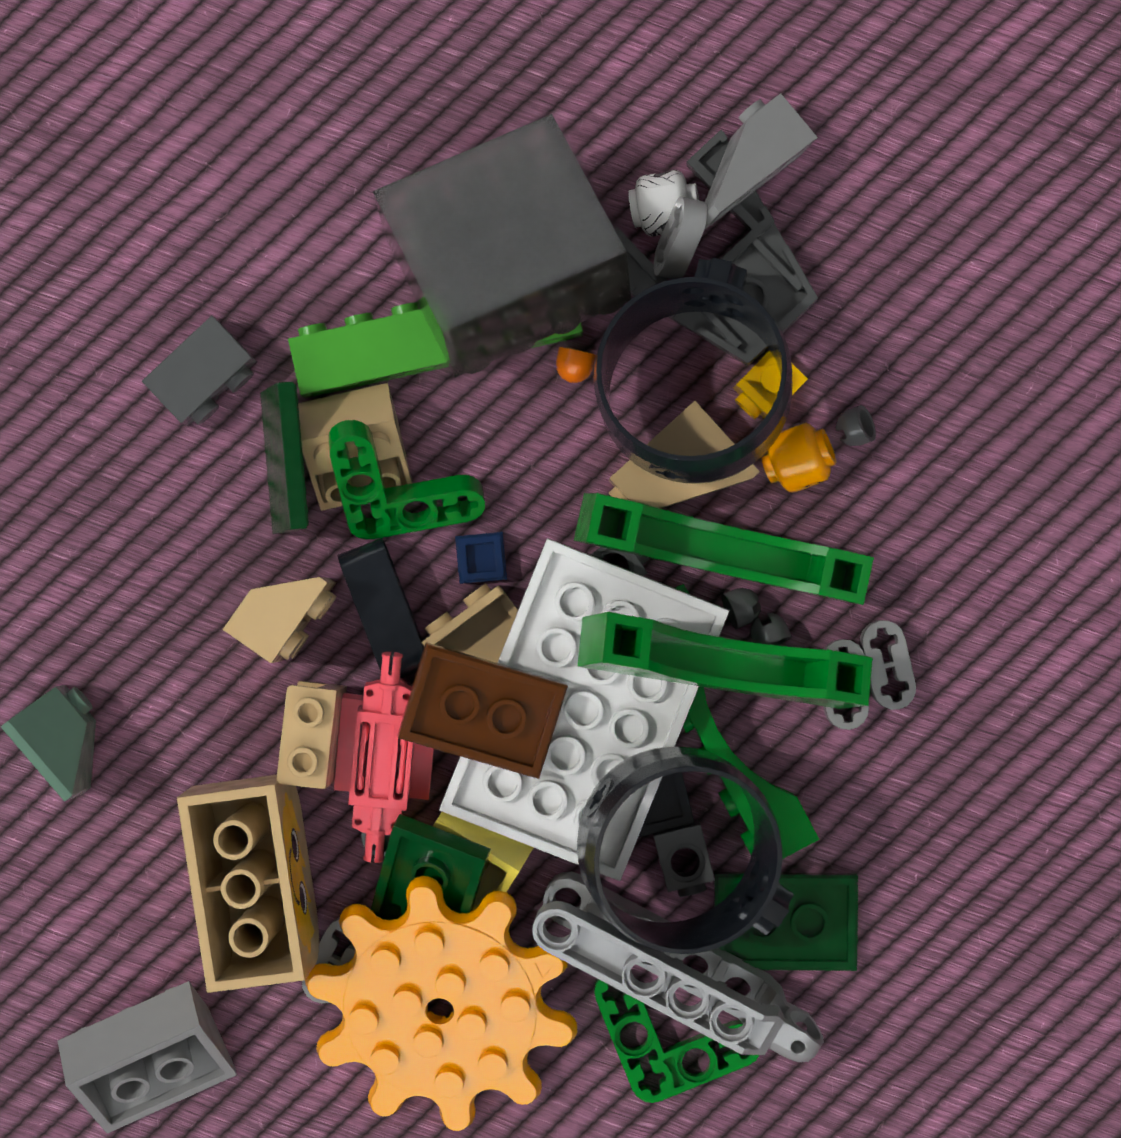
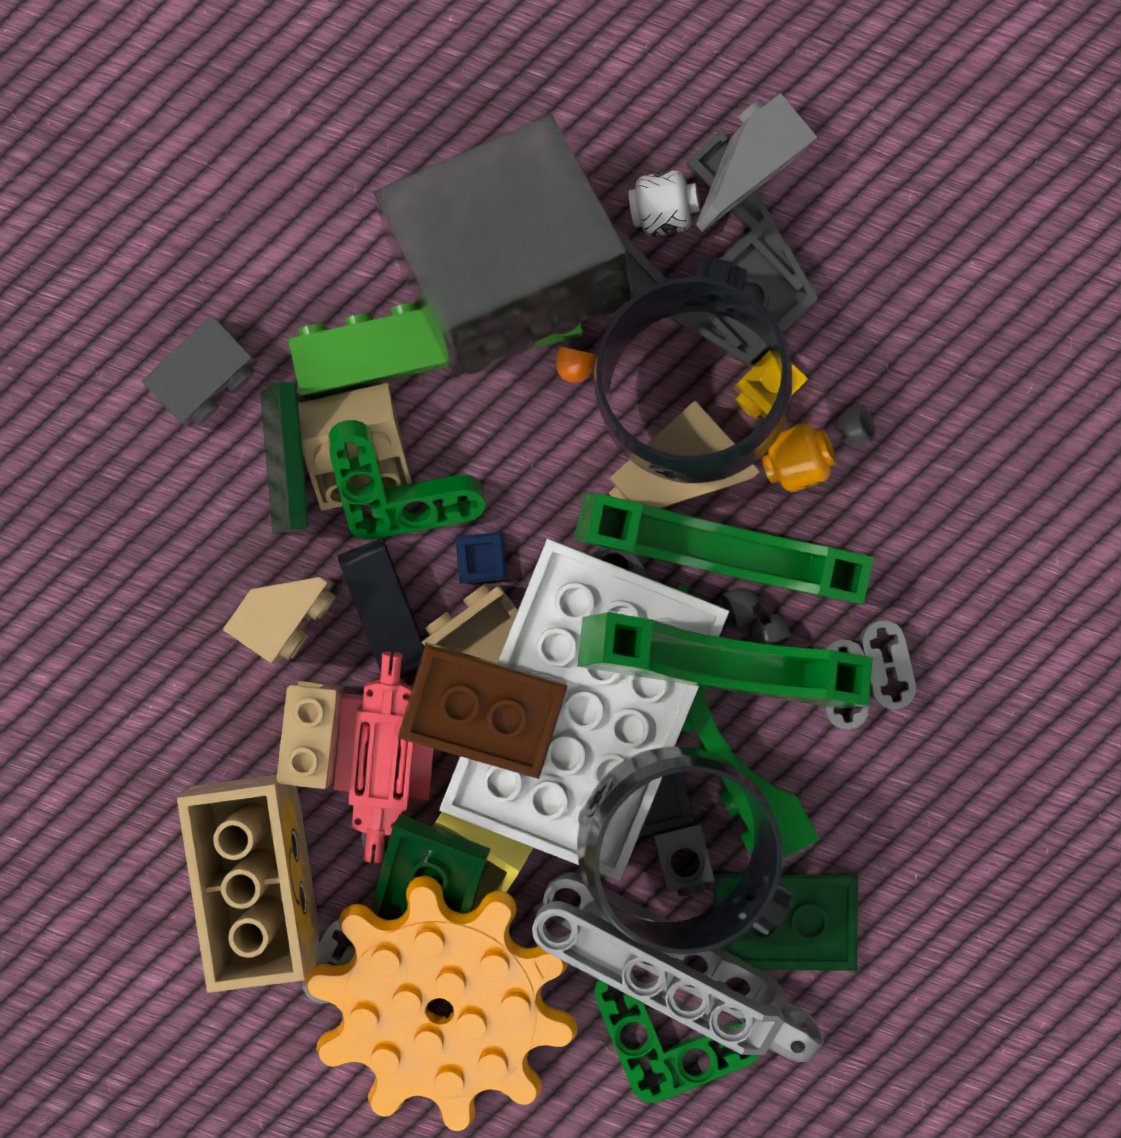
(58, 739): sand green slope -> none
(145, 1058): light grey slope -> none
(680, 238): light grey beam -> none

